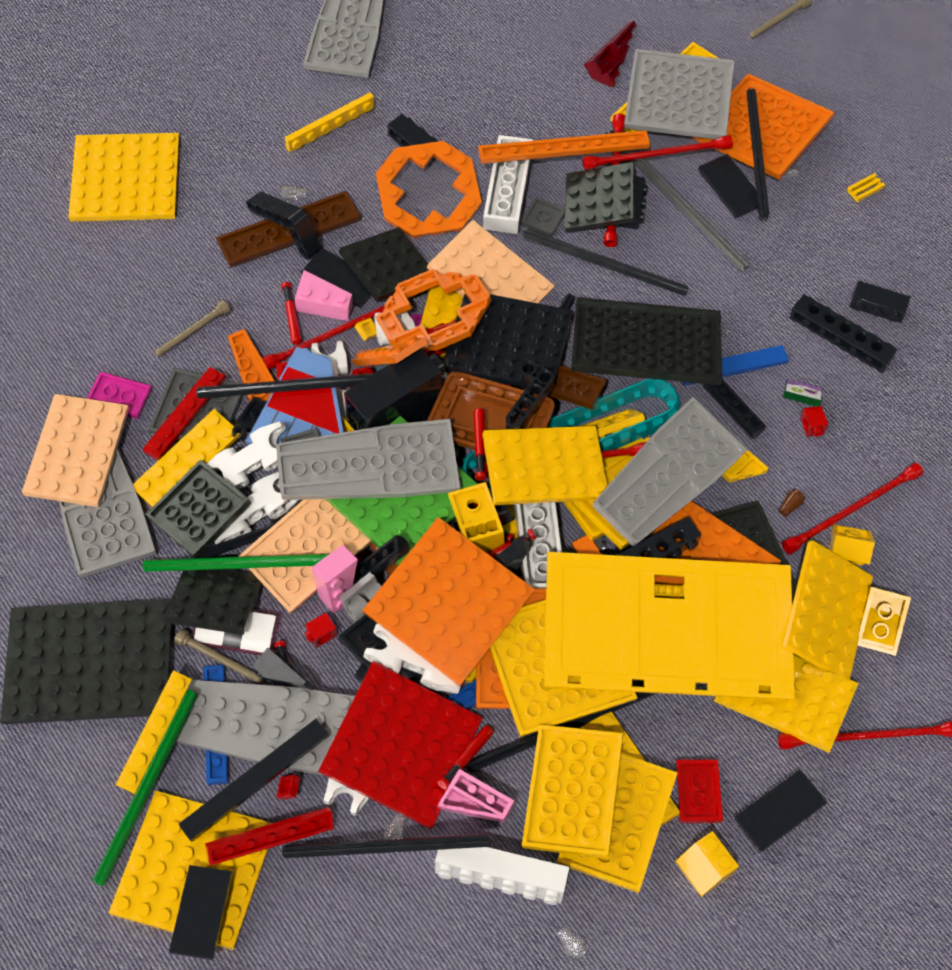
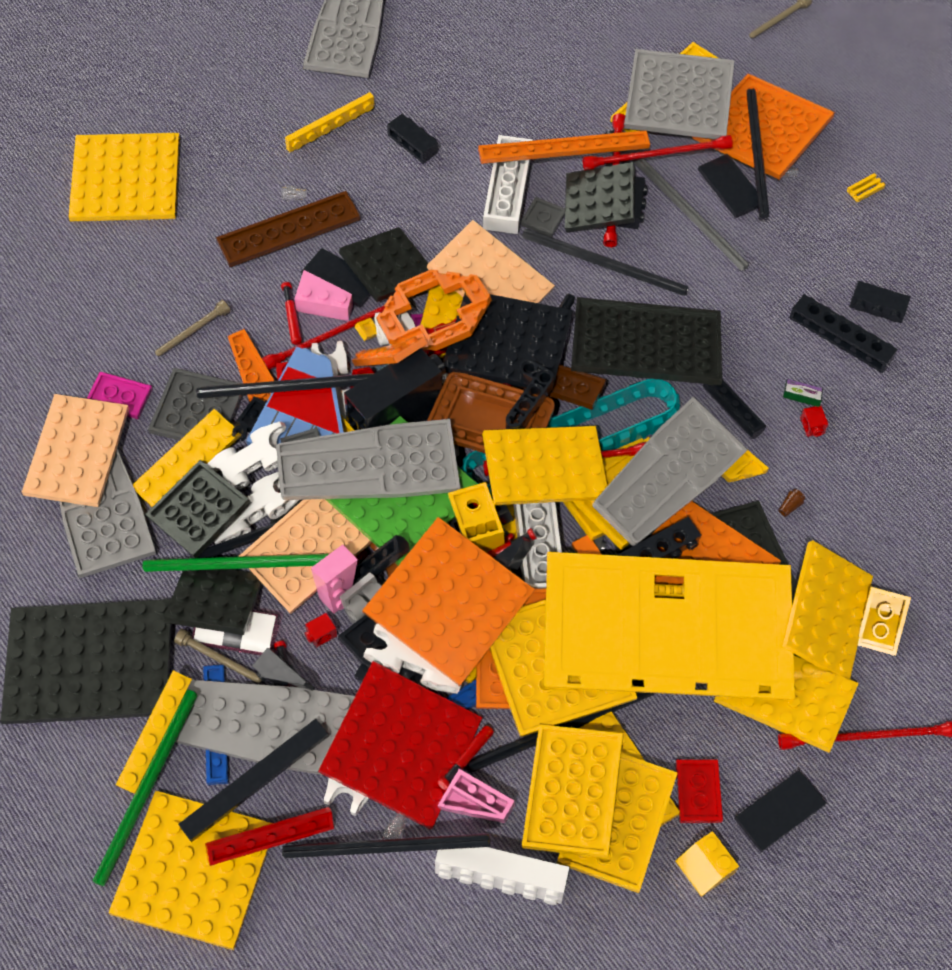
(181, 416): red plate -> none
(201, 912): black tile -> none
(288, 787): red plate -> none
(289, 217): black beam -> none
(421, 156): orange plate -> none
(479, 427): red piece -> none
(573, 945): clear cone -> none
(606, 62): dark red wedge -> none
(616, 422): yellow plate -> none
(752, 361): blue tile -> none
(794, 543): red hose -> none
(852, 544): yellow slope -> none

